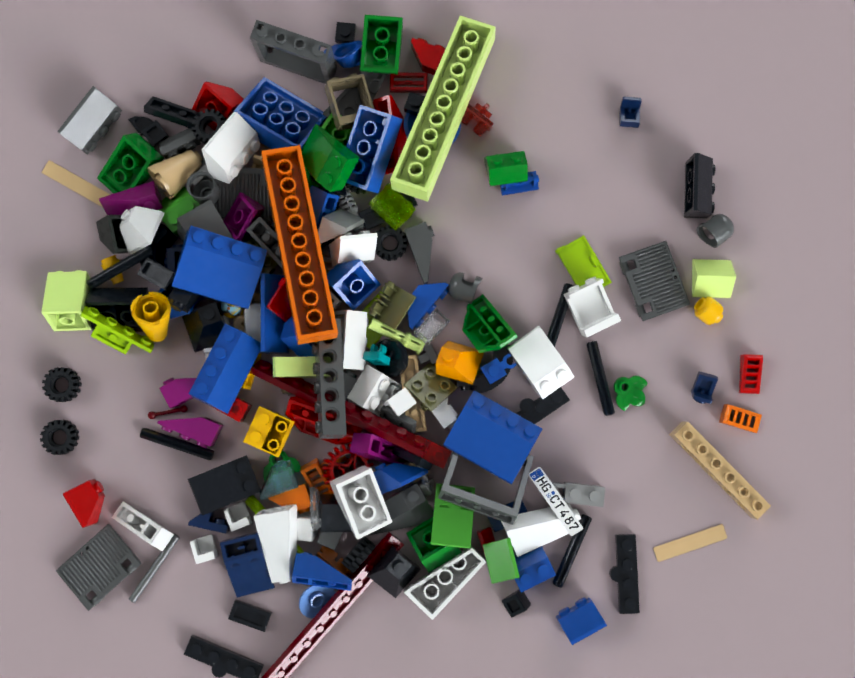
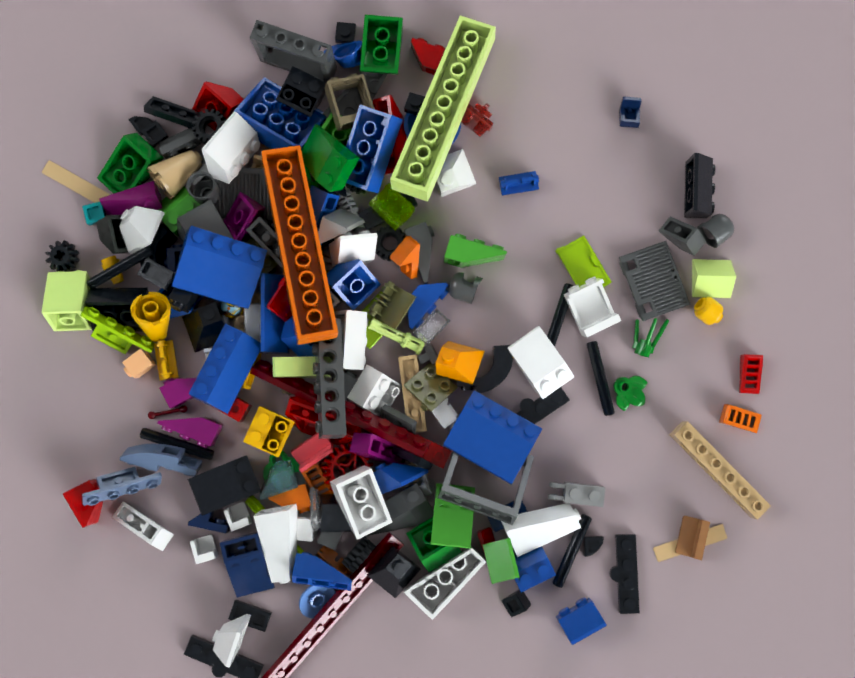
(49, 431): black tyre -> none
(51, 379): black tyre -> none
(57, 253): none -> black gear
(90, 120): slope -> none
(93, 212): none -> teal plate
(98, 566): dark grey window -> none
(119, 484): none -> sand blue bracket
(138, 363): none -> light nougat brick
(153, 569): dark grey bar -> none
(156, 455): none -> sand blue slope
(166, 360): none -> yellow hinge
(230, 638): none -> white slope
(302, 92): none -> black slope
(311, 451): none -> coral panel
(376, 356): teal tile -> none
(398, 356): black tile -> none
(401, 402): white panel -> none
(407, 257): none -> orange slope
(408, 82): red tile -> none
(455, 174): none -> white slope
(469, 253): none -> bright green slope
(486, 326): green wedge -> none
(495, 370): blue plate -> none
(506, 168): green slope -> none
(555, 501): white sticker -> none
(592, 544): none -> black tile
(645, 347): none -> green plant
(683, 235): none -> dark grey slope
(692, 537): none -> medium nougat panel
(704, 387): dark blue bracket -> none

